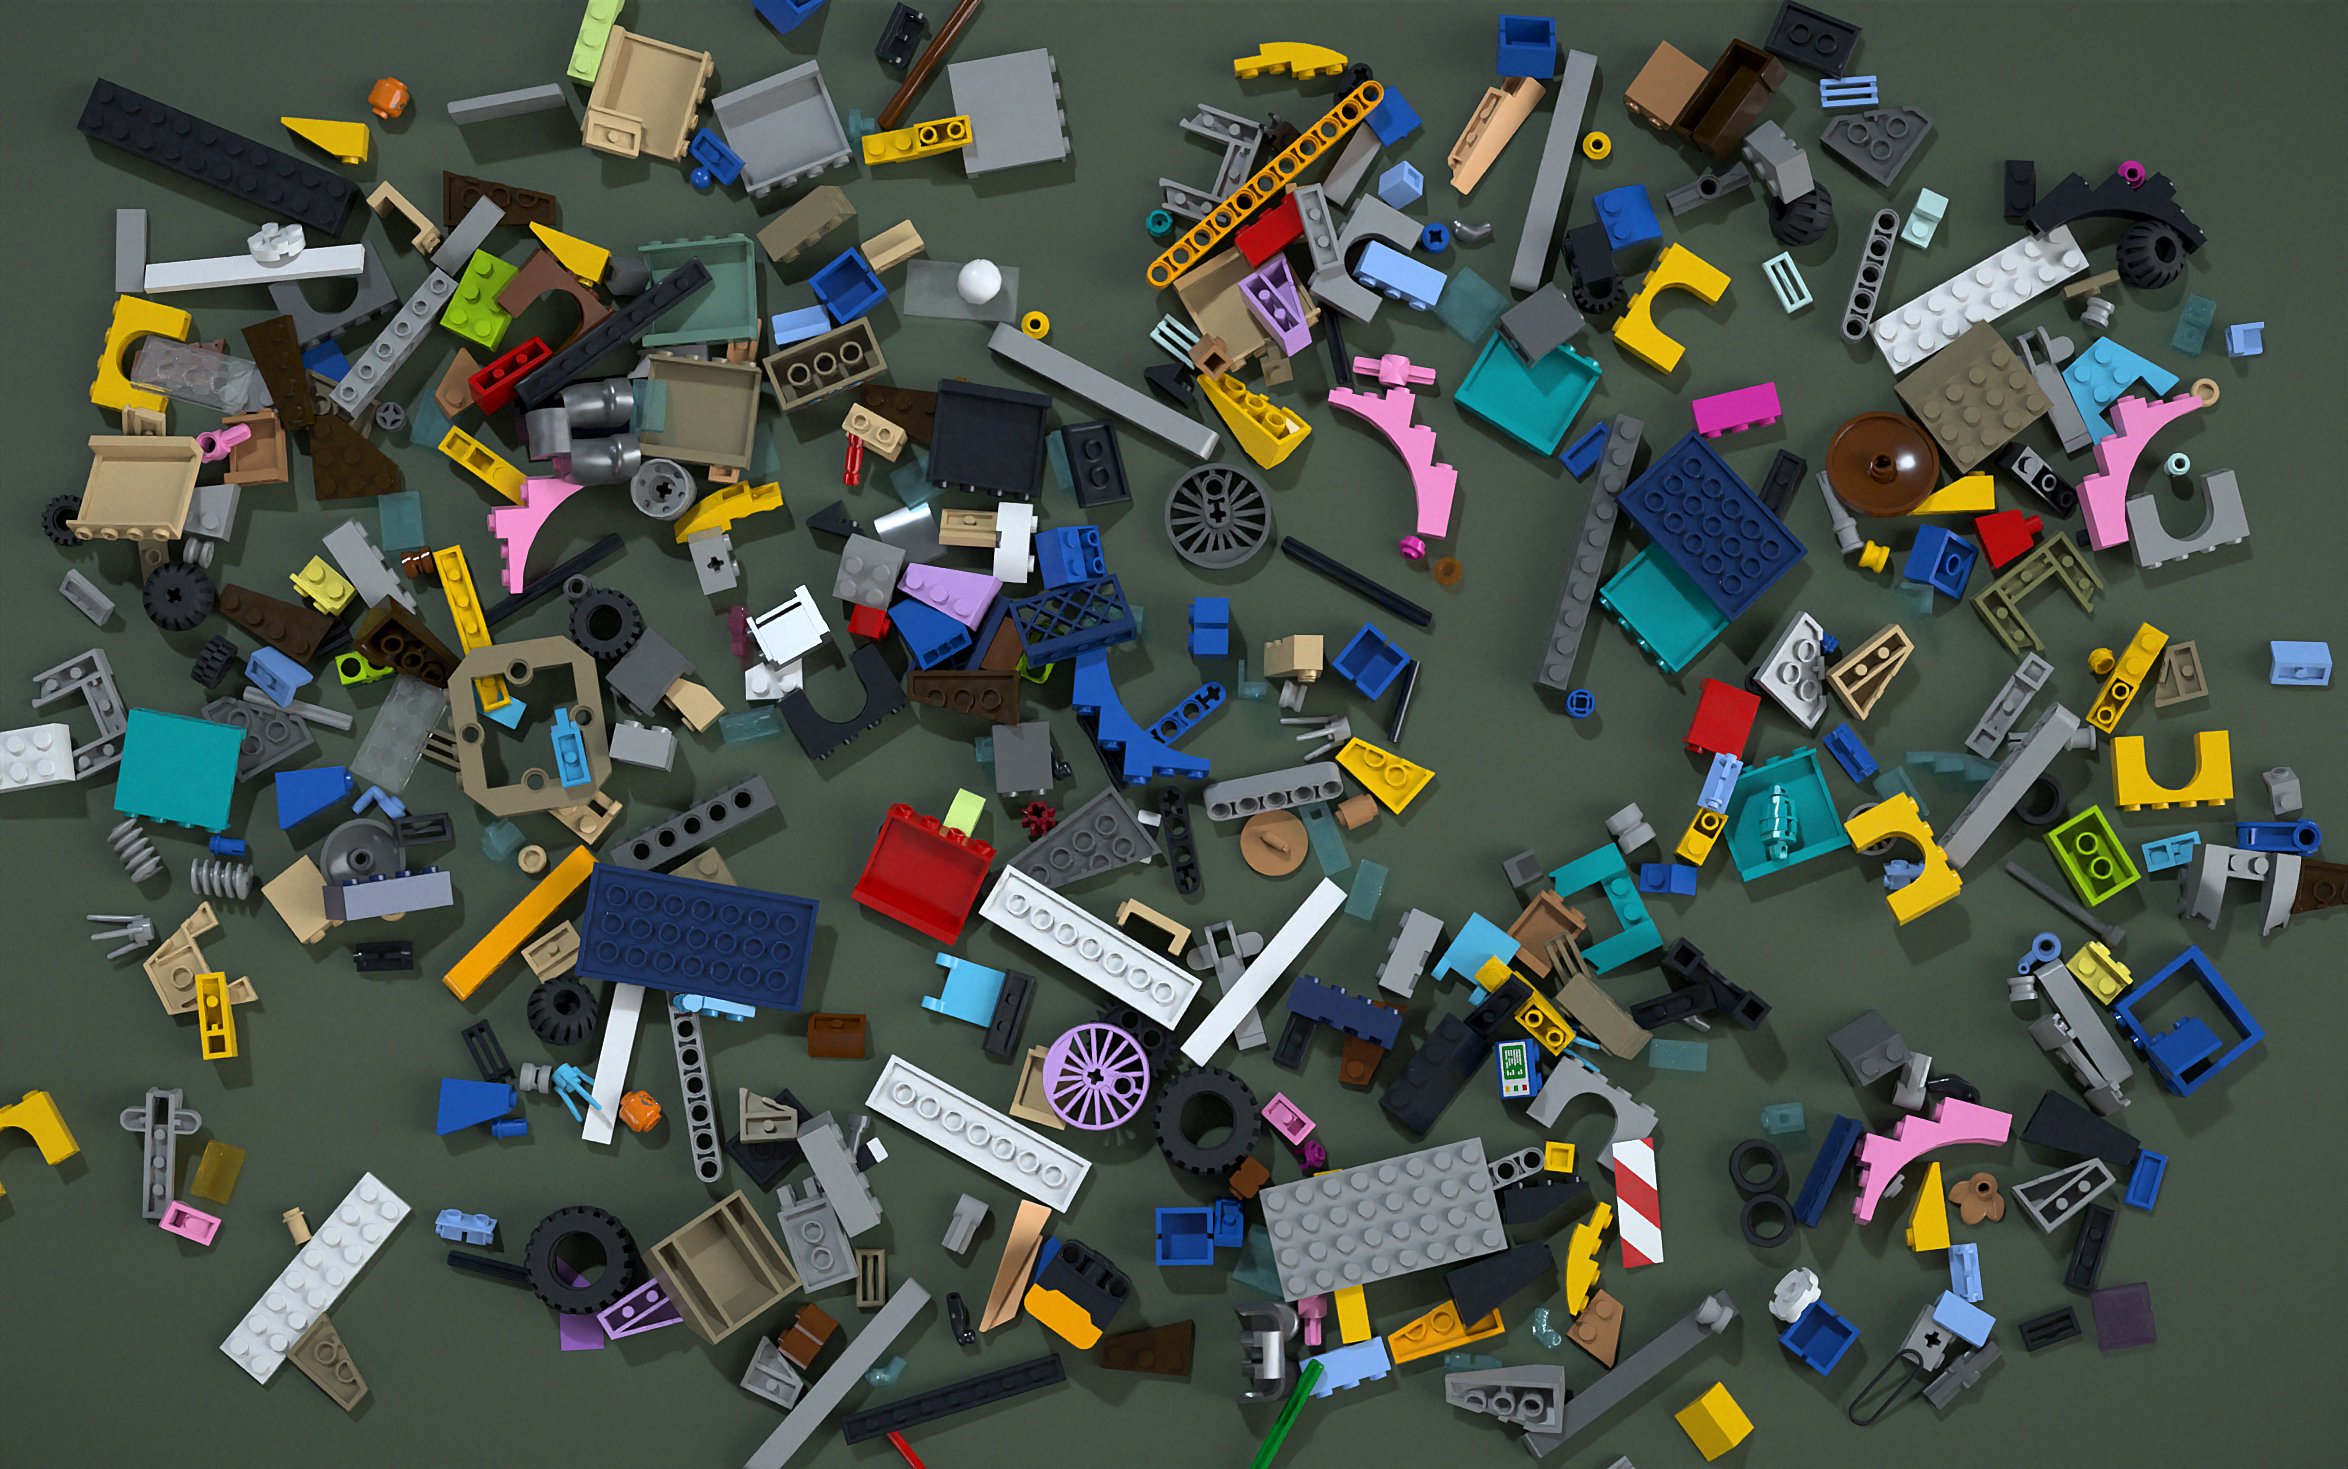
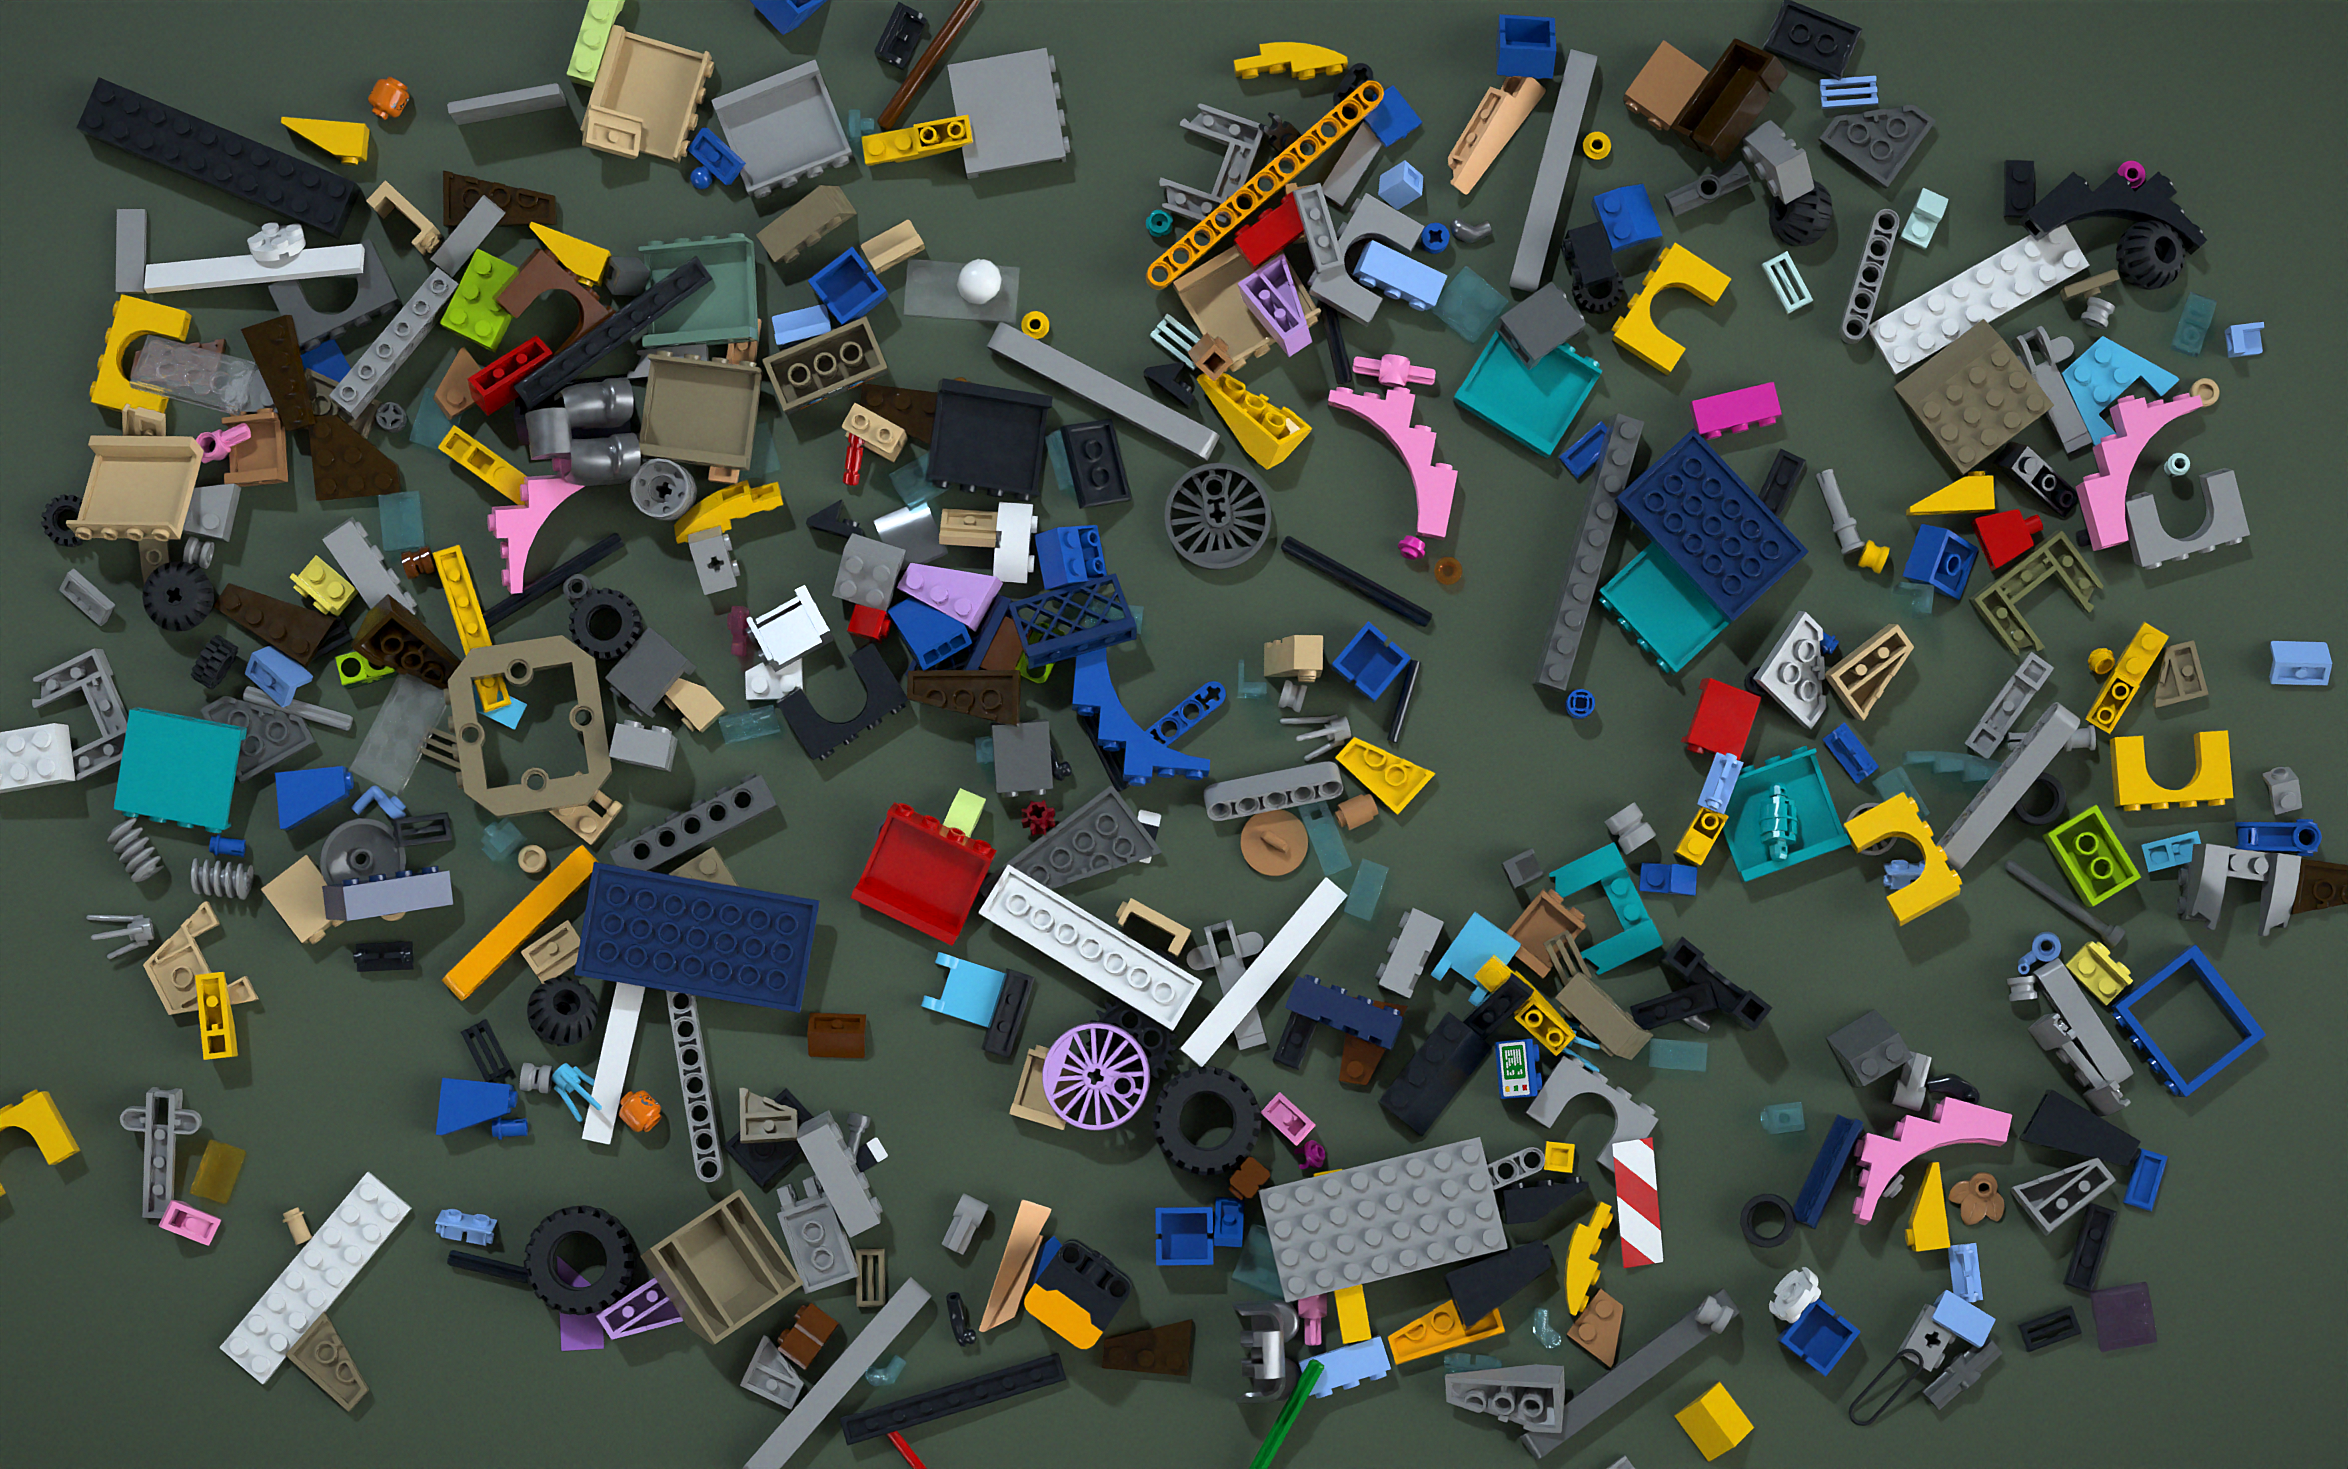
(569, 751): dark azure hinge -> none
(648, 406): clear light blue panel -> none
(712, 1006): hinge -> none
(978, 1133): white plate -> none
(1182, 839): black beam -> none
(1210, 628): blue piece -> none
(1275, 365): dark tan plate -> none
(1771, 1181): black tyre -> none
(1882, 464): reddish brown dish -> none
(2182, 1046): blue slope -> none

